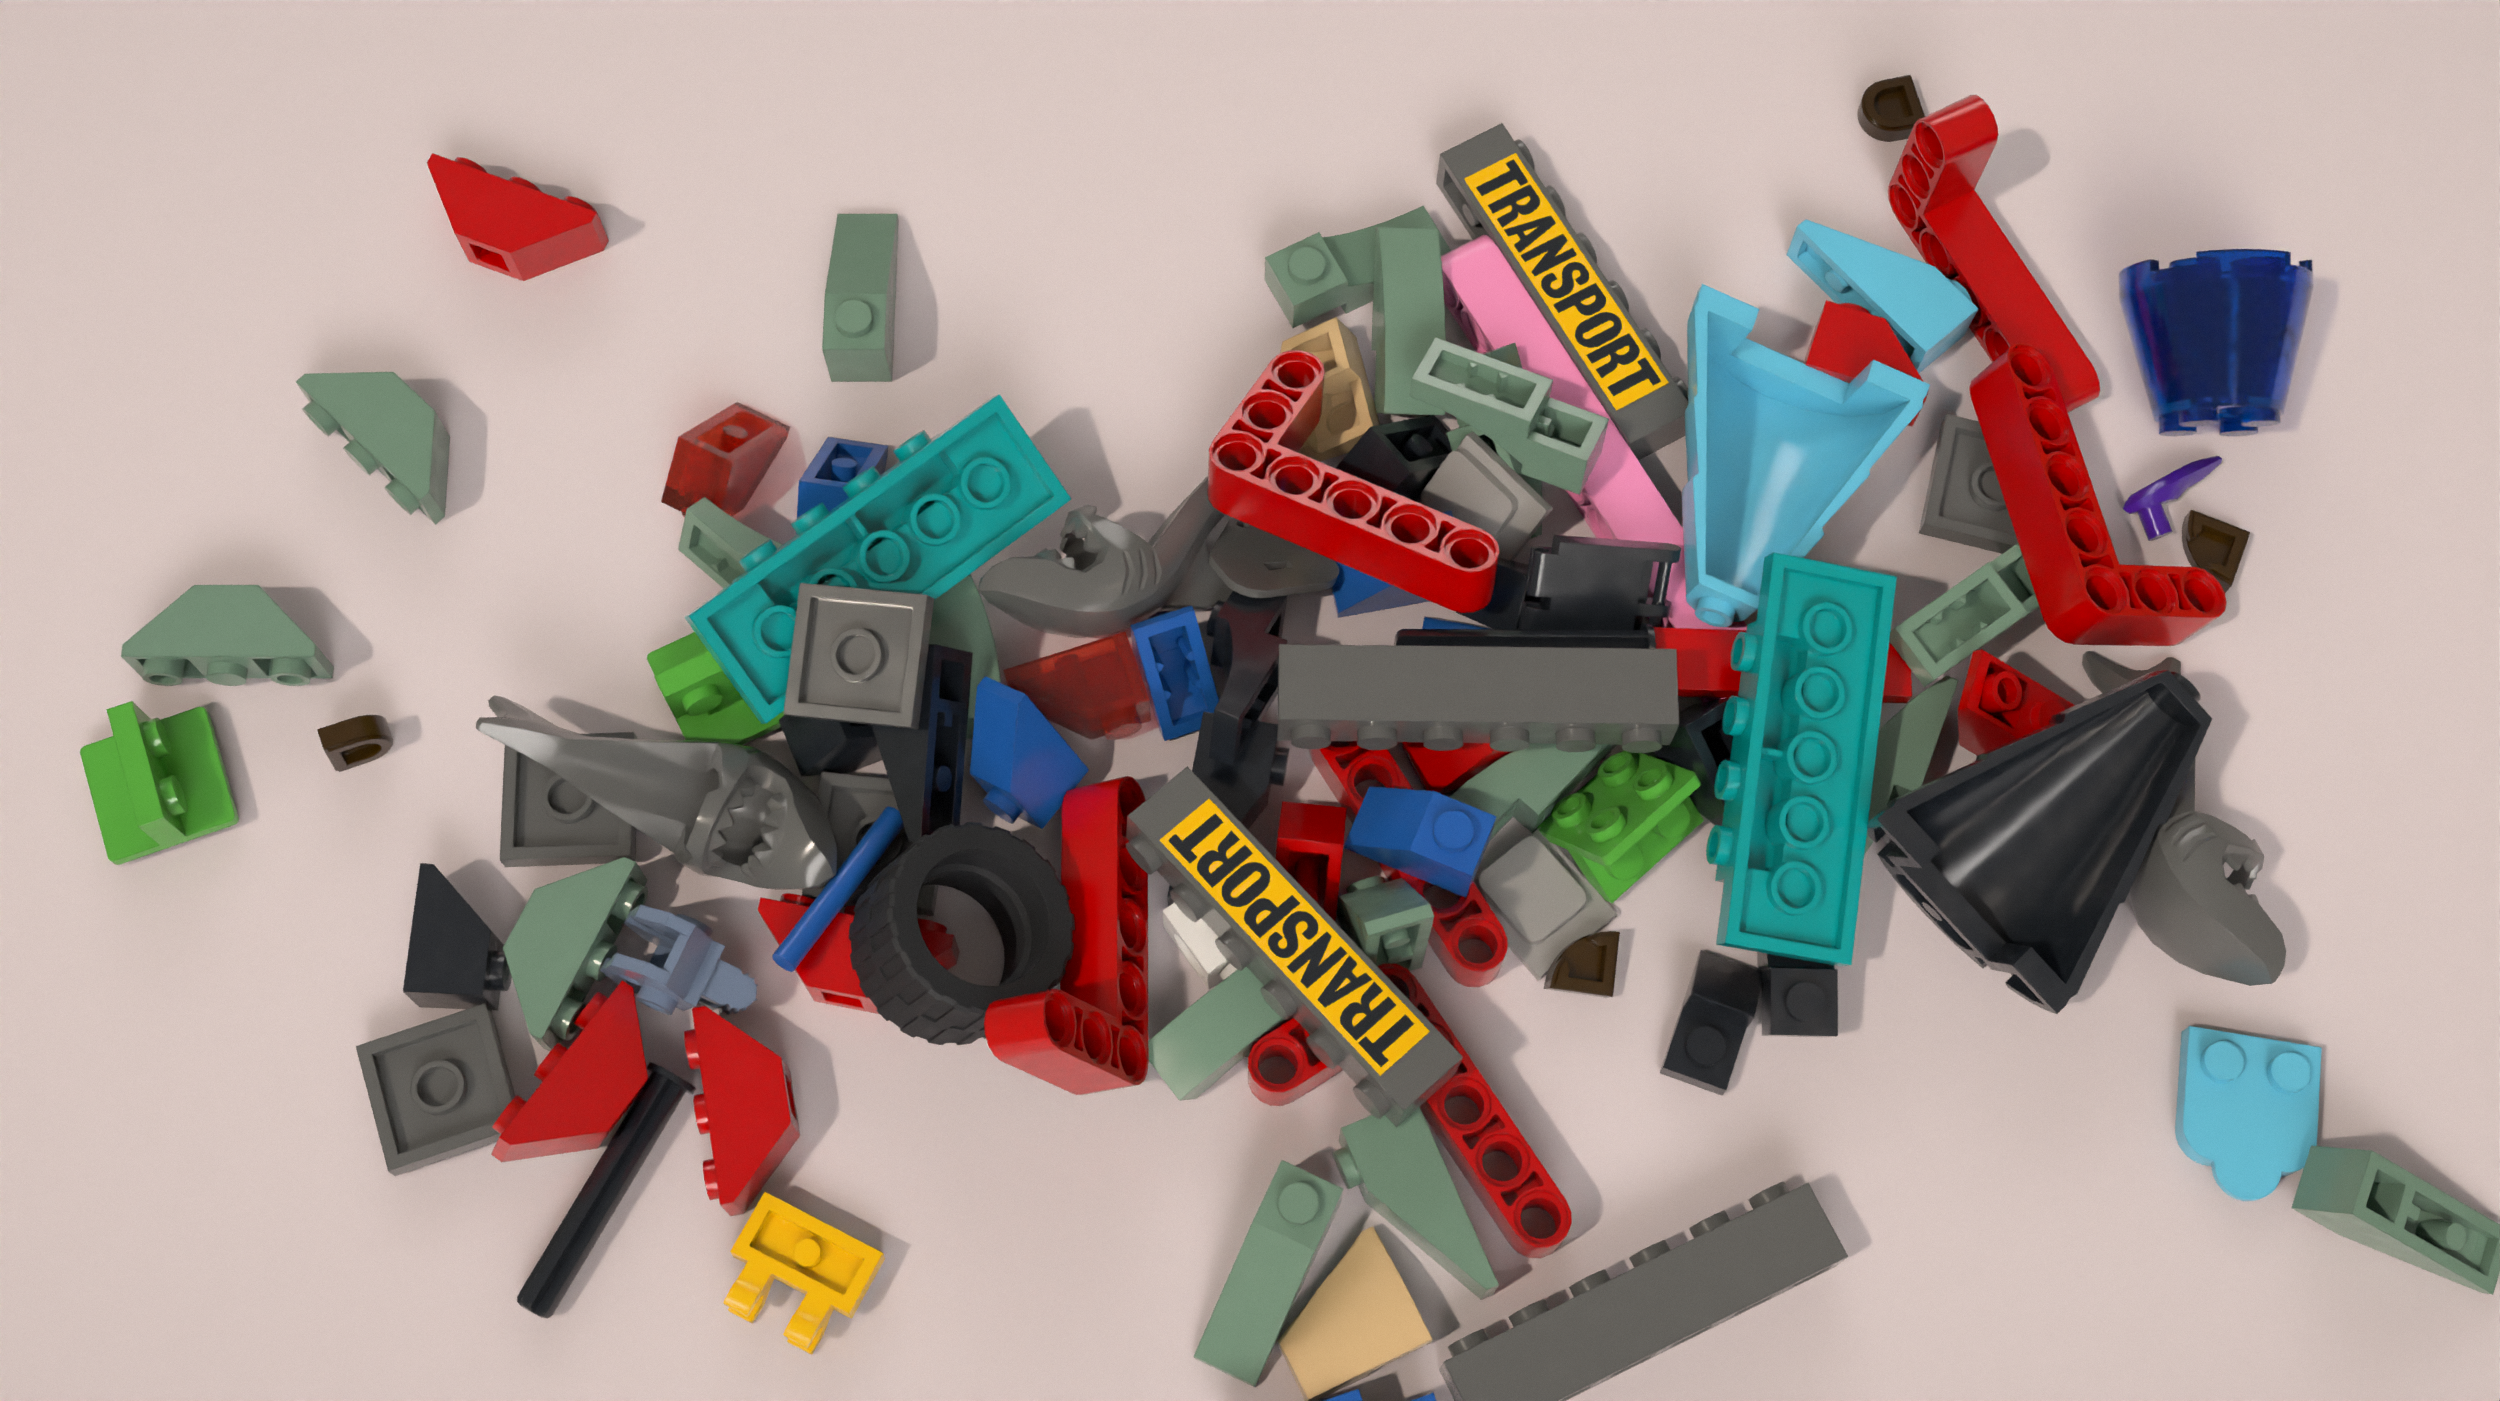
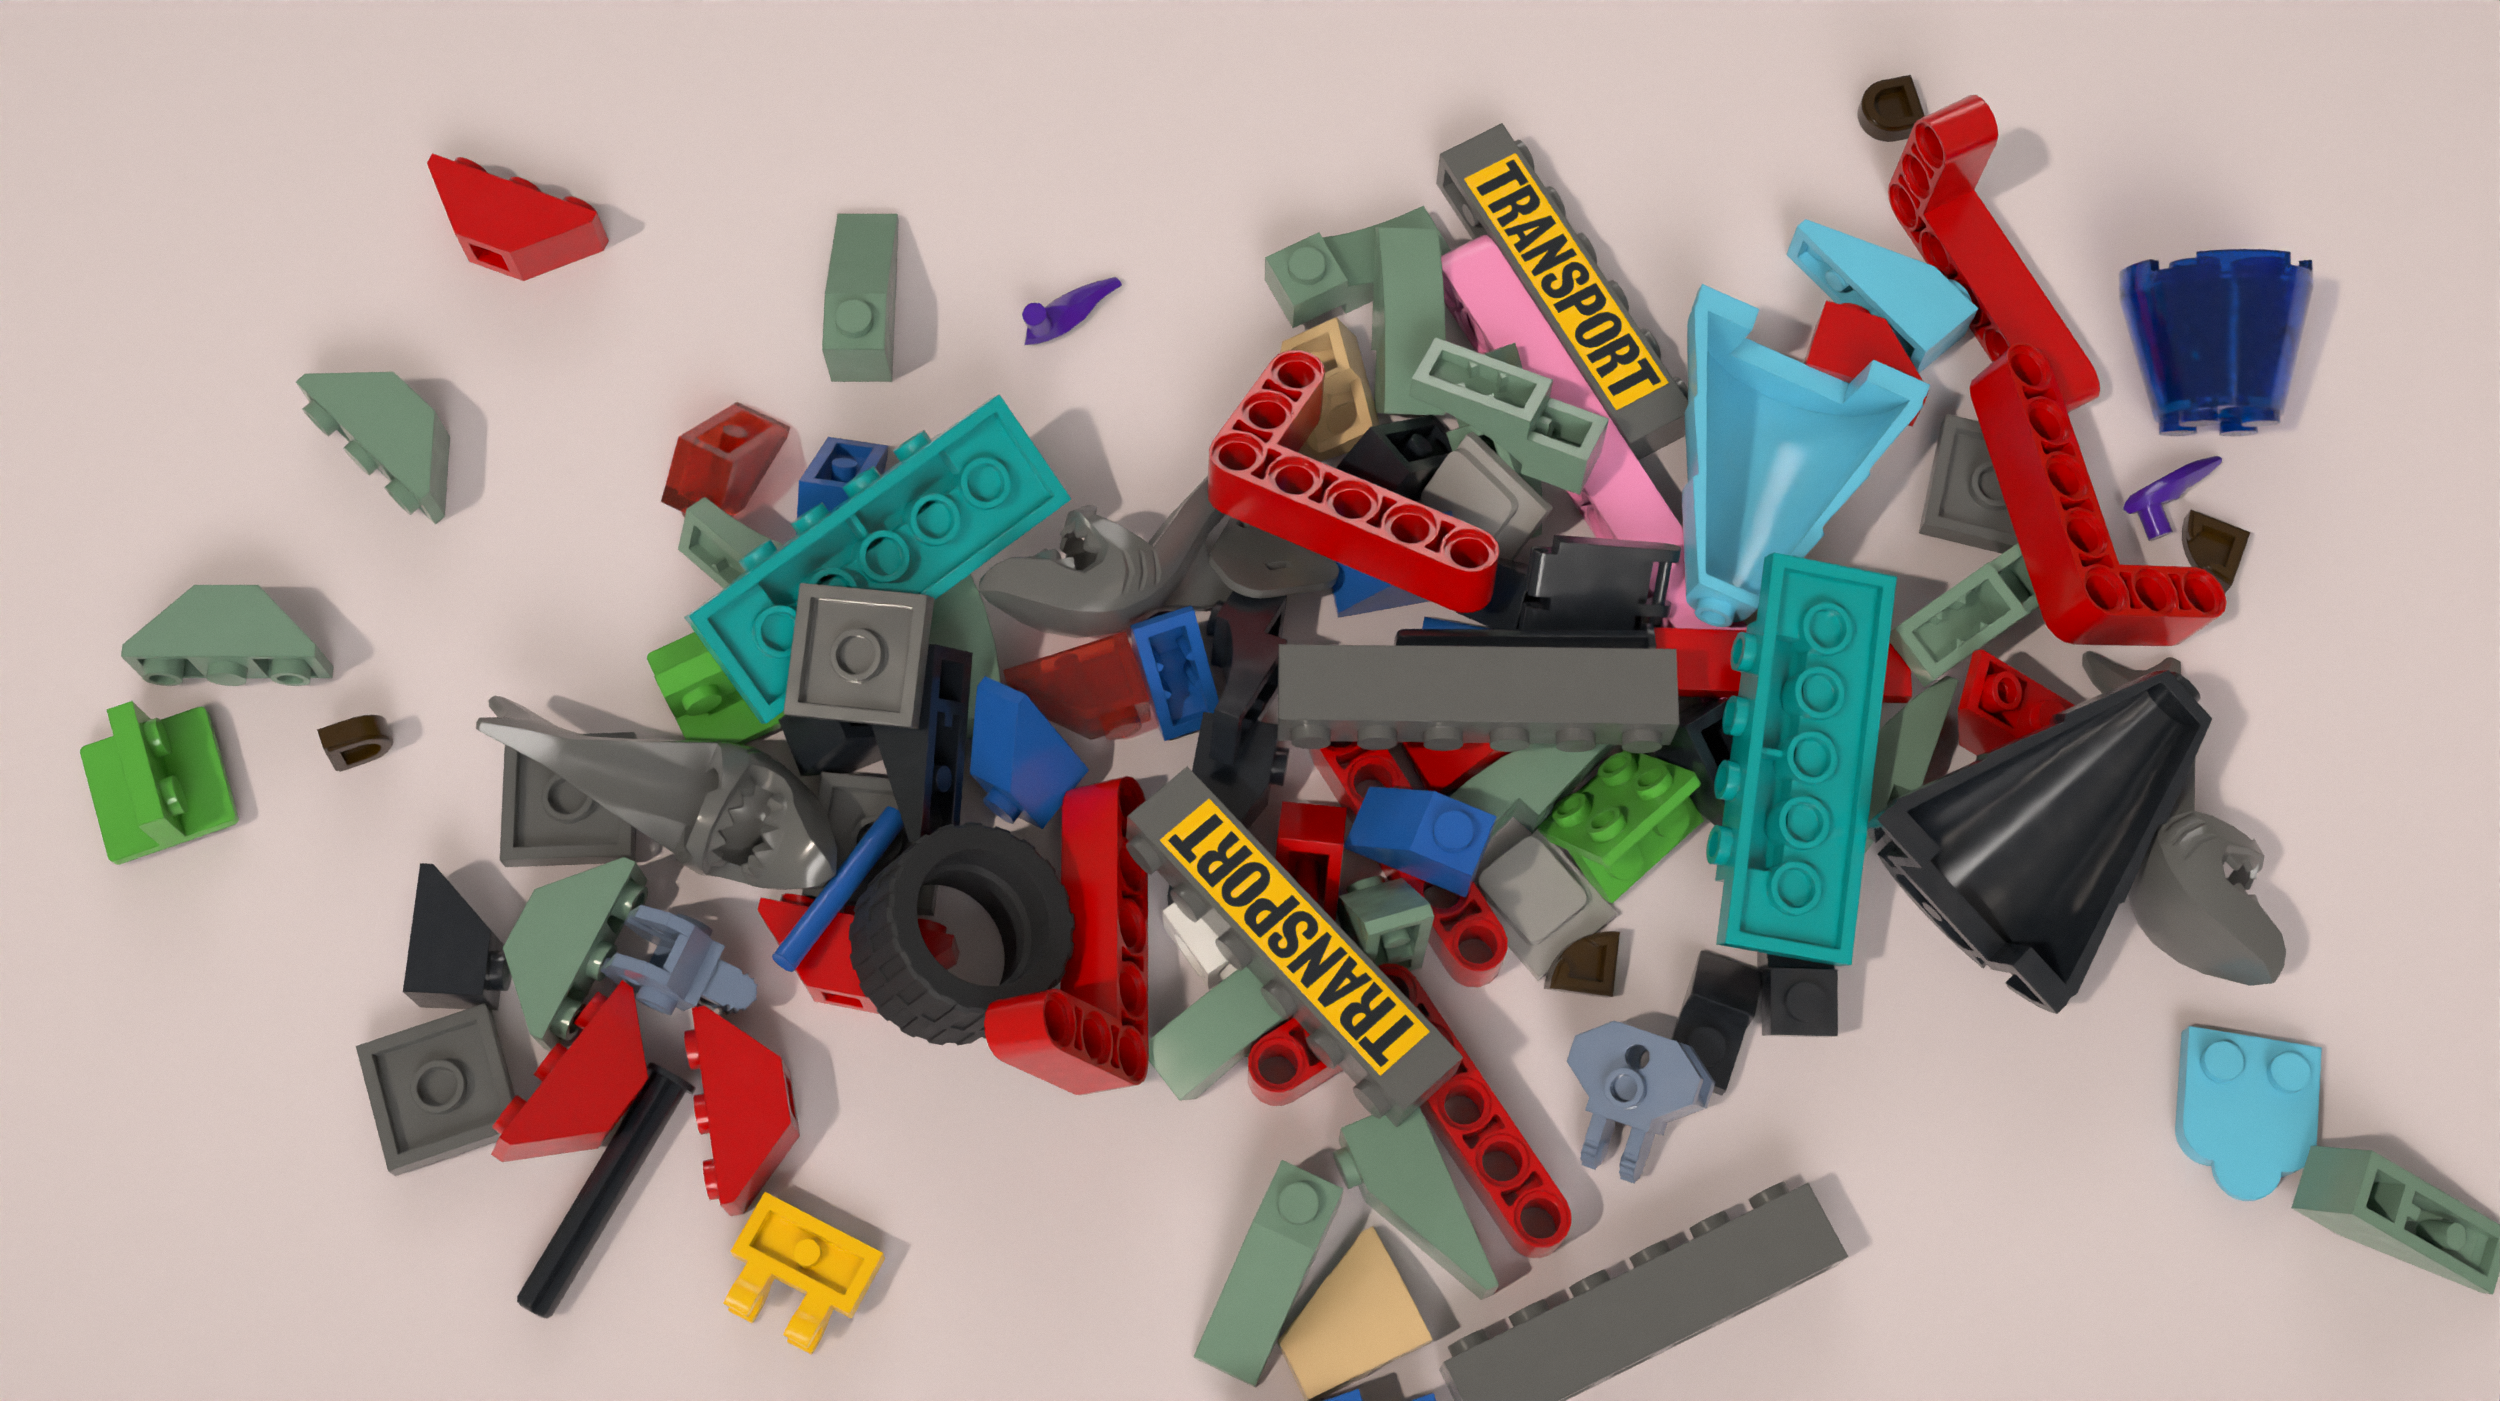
(1064, 312): none -> dark purple bar
(1625, 1092): none -> sand blue hinge

